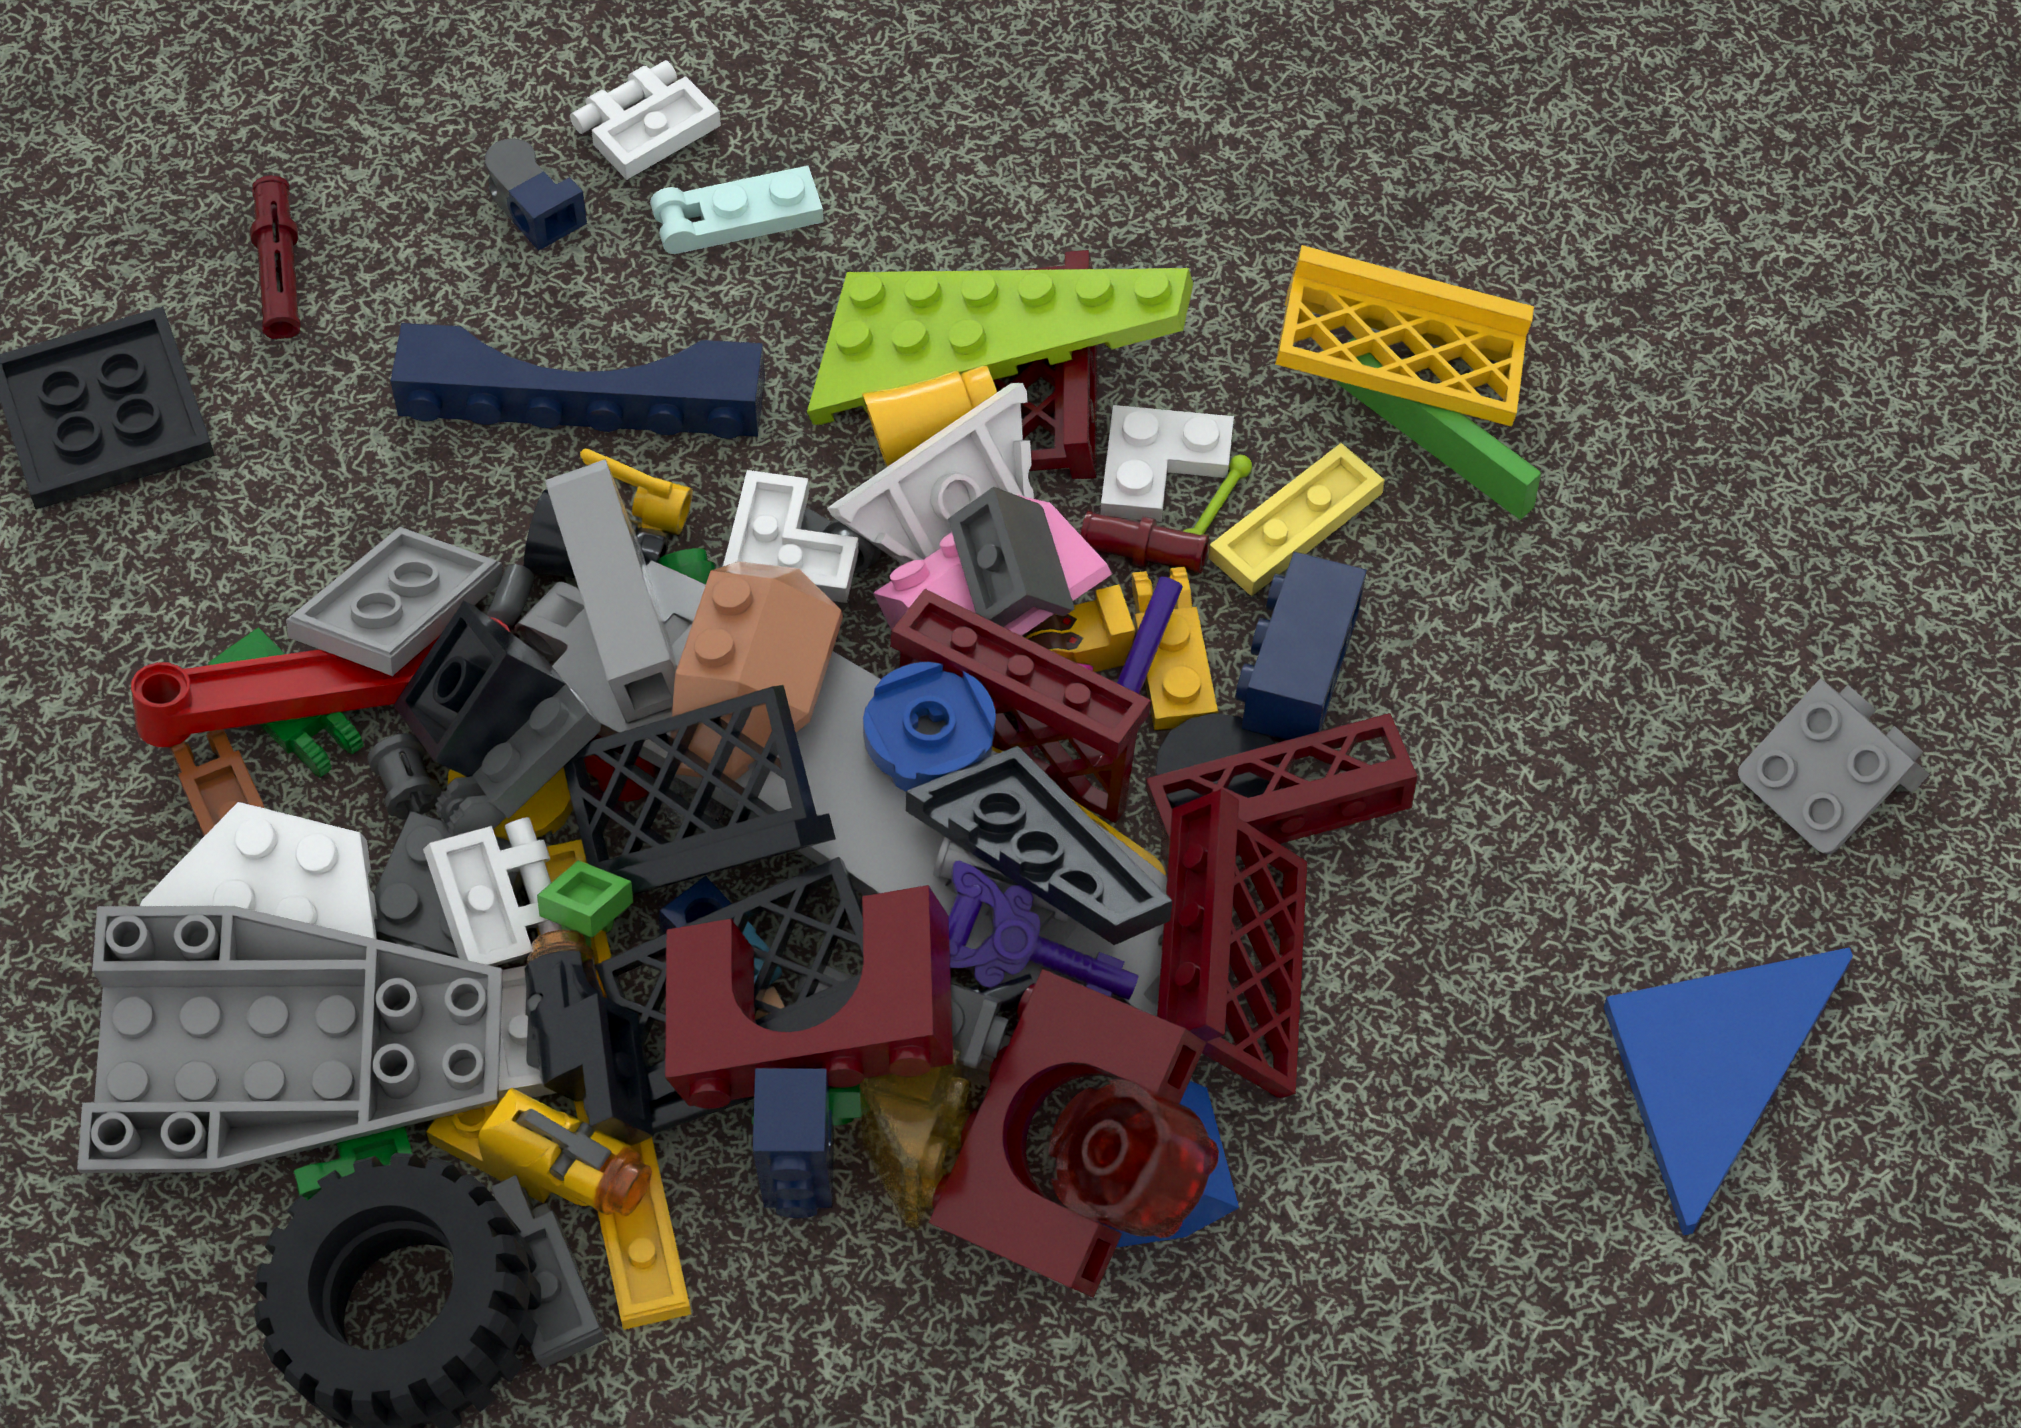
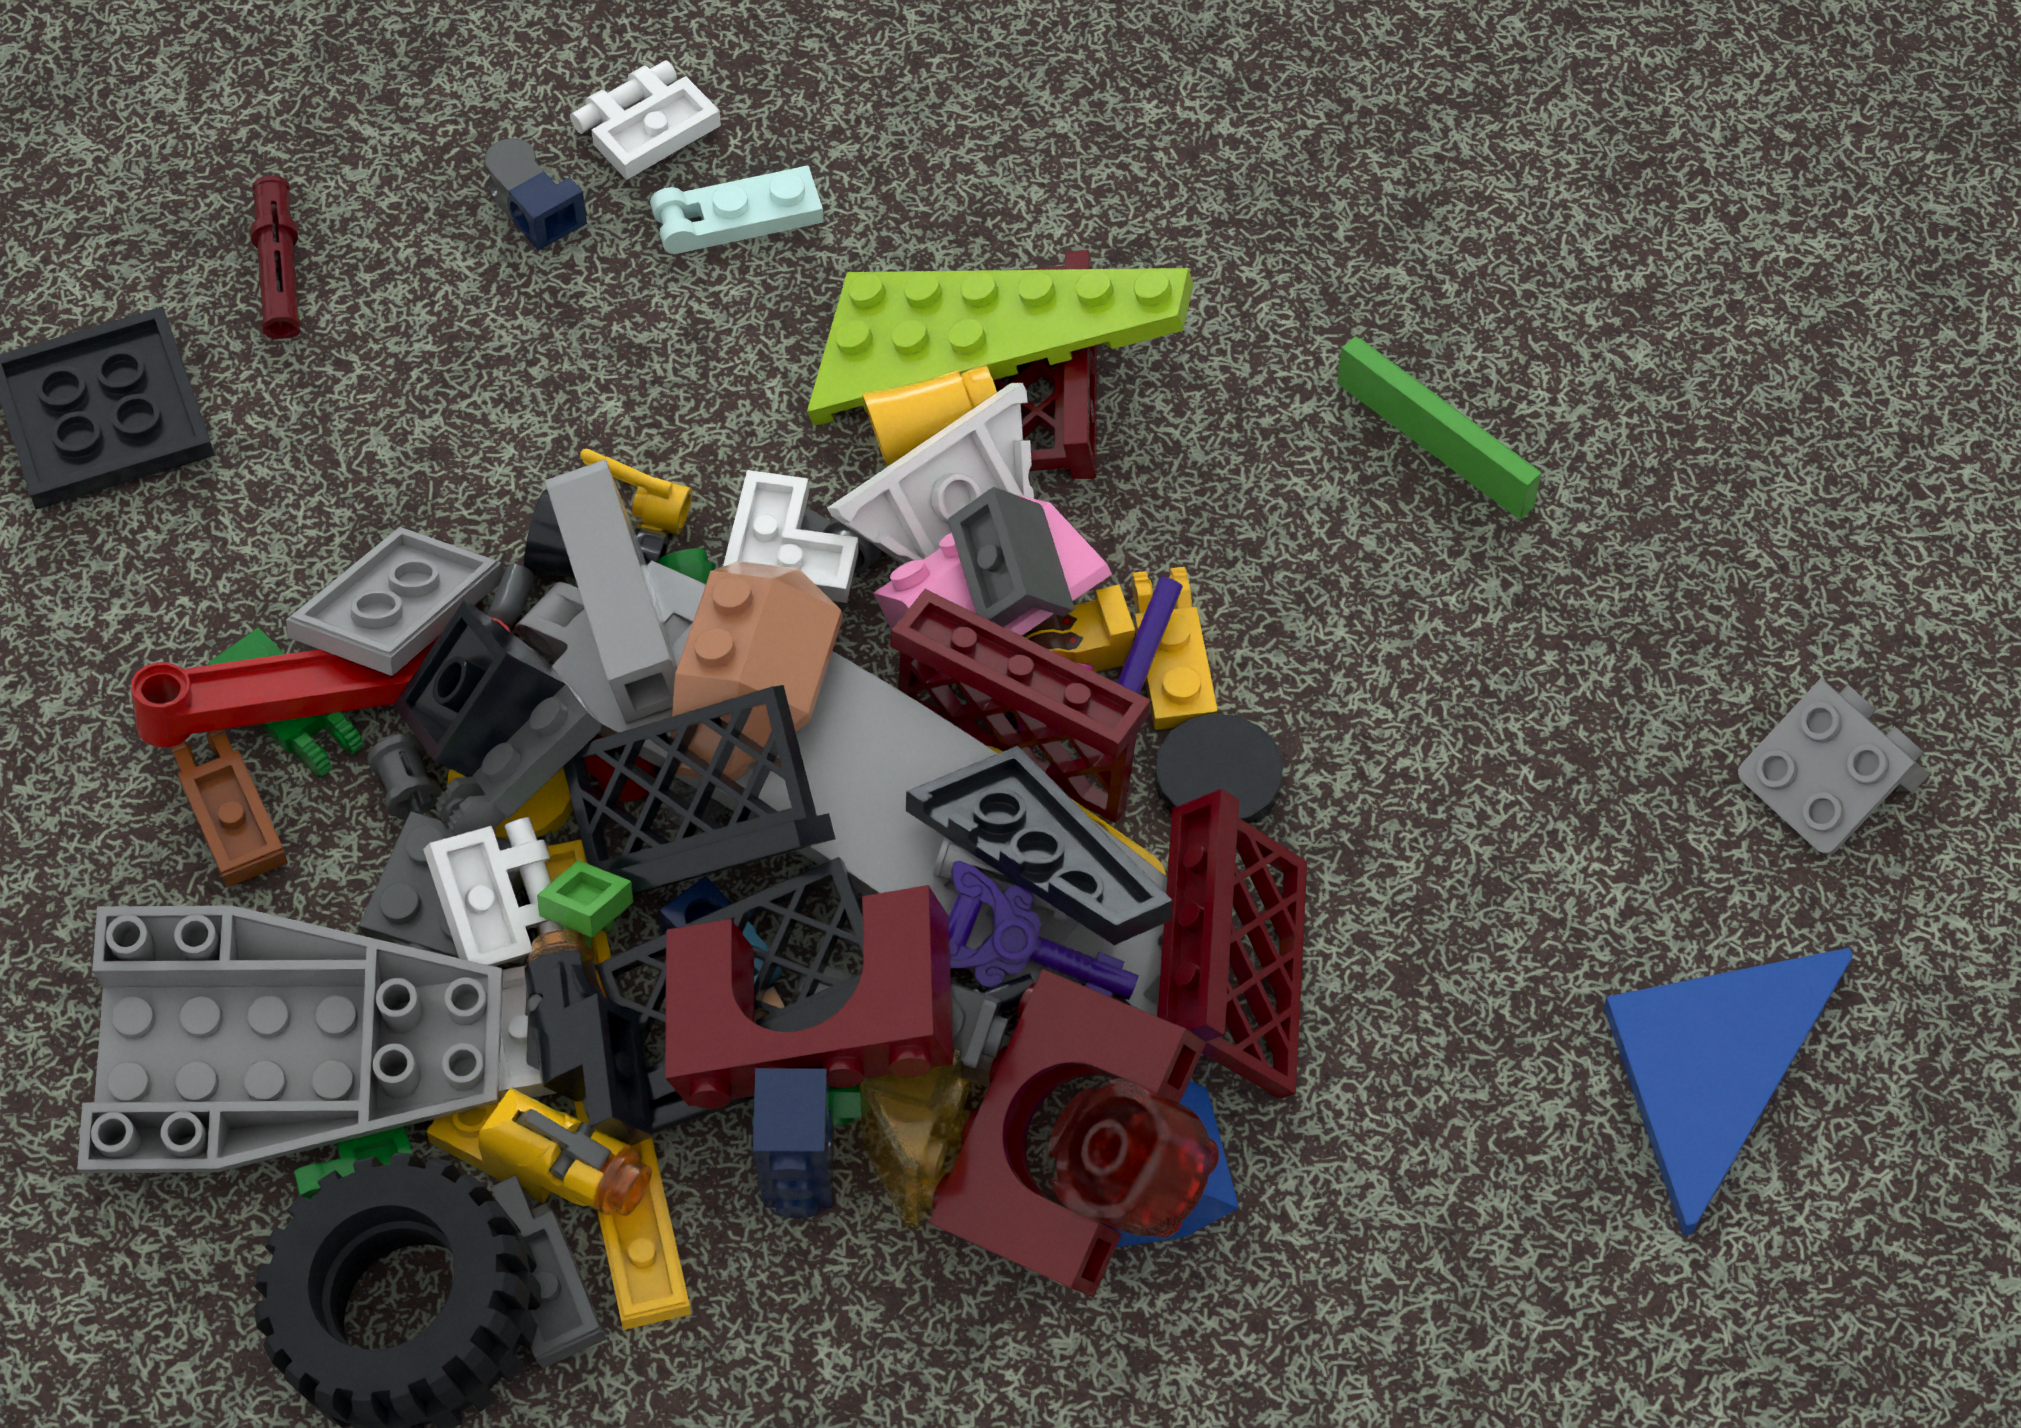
(277, 868): white wing -> none
(698, 390): dark blue arch -> none
(920, 691): blue plate -> none
(1145, 541): dark red pin -> none
(1158, 441): white plate -> none
(1239, 467): lime hinge -> none
(1296, 518): light yellow plate -> none
(1300, 647): dark blue brick -> none
(1302, 805): dark red fence -> none
(1409, 312): yellow fence -> none

